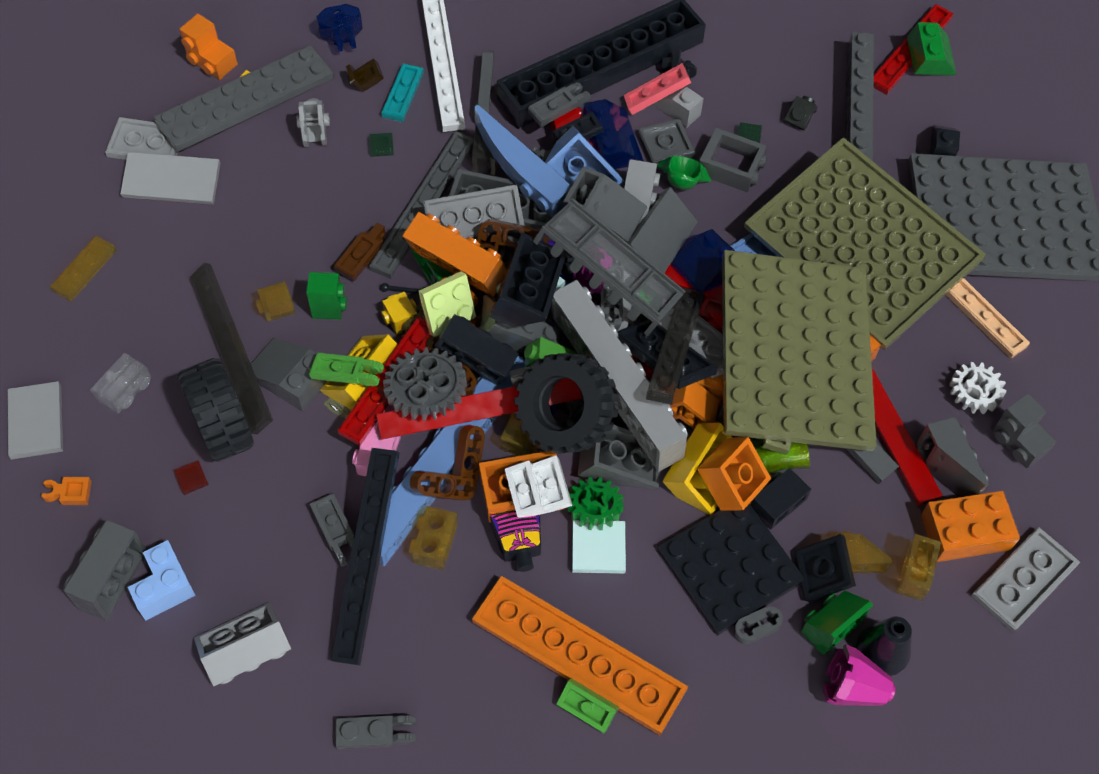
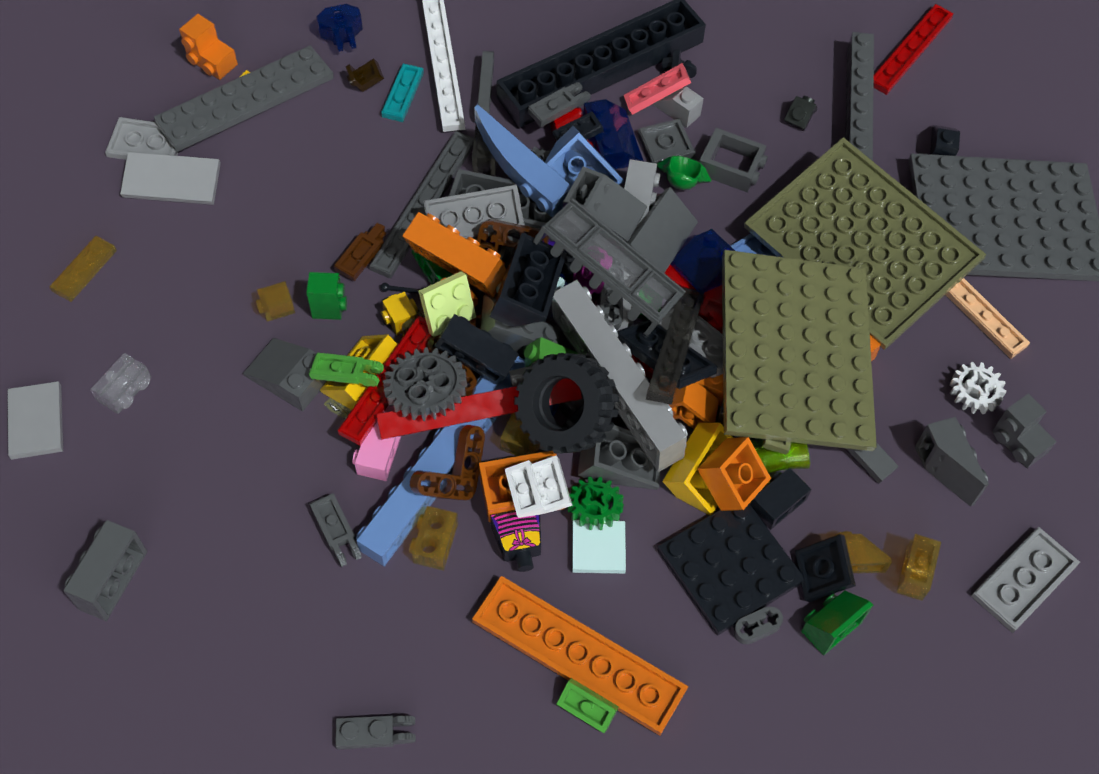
(71, 491): orange plate -> none
(165, 587): light blue brick -> none
(191, 477): clear red tile -> none
(216, 409): black tyre -> none
(231, 349): clear smoke tile -> none
(241, 644): light grey slope -> none
(313, 121): light grey hinge -> none
(365, 557): black plate -> none
(381, 144): clear green tile -> none
(750, 131): clear green tile -> none
(857, 680): dark pink cone -> none
(887, 644): black cone -> none
(902, 448): red tile -> none
(930, 50): green slope -> none
(971, 525): orange brick -> none

